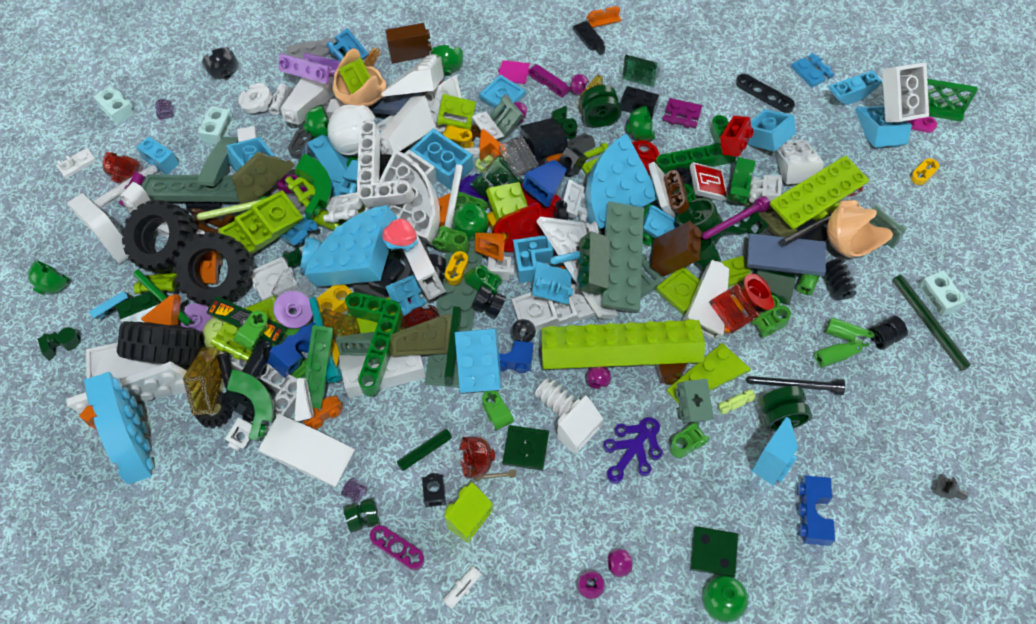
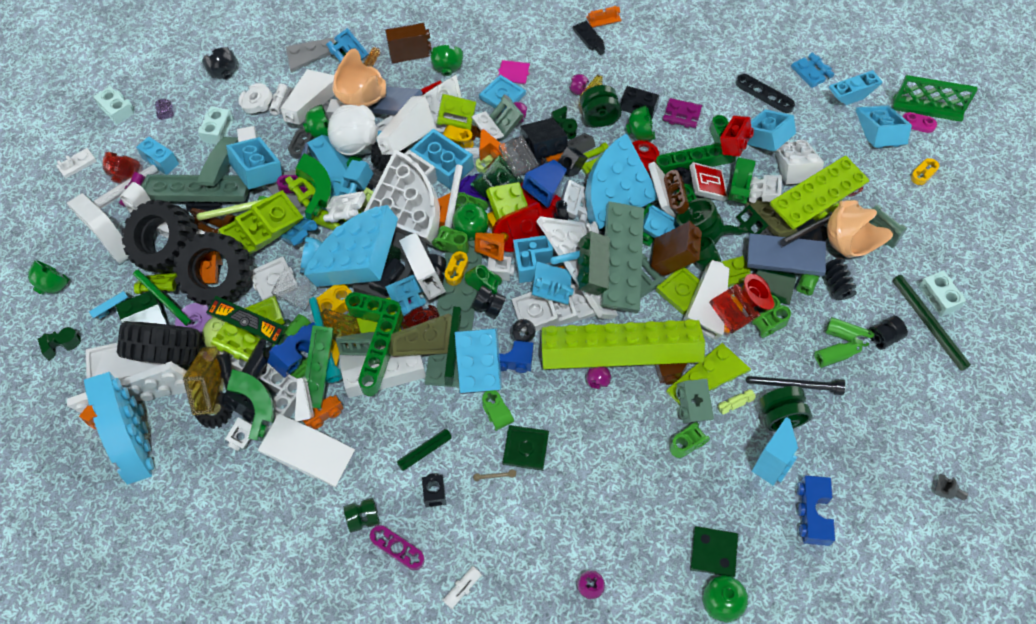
(166, 312): orange slope -> none
(250, 333): bright green piece -> none
(259, 176): olive wing -> none
(293, 258): dark green plant -> none
(297, 302): lavender dish -> none
(311, 67): medium lavender fence -> none
(354, 75): lime plate -> none
(354, 490): clear purple wheel -> none
(370, 137): white beam -> none
(399, 235): coral hair -> none
(420, 78): white slope -> none
(468, 512): lime slope -> none
(476, 454): clear red cylinder -> none
(546, 78): magenta beam -> none
(554, 397): white piece -> none
(579, 424): white slope -> none
(620, 562): magenta piece -> none
(634, 446): dark purple plant -> none
(640, 70): clear green slope -> none
(760, 205): magenta piece -> none
(905, 92): white brick -> none

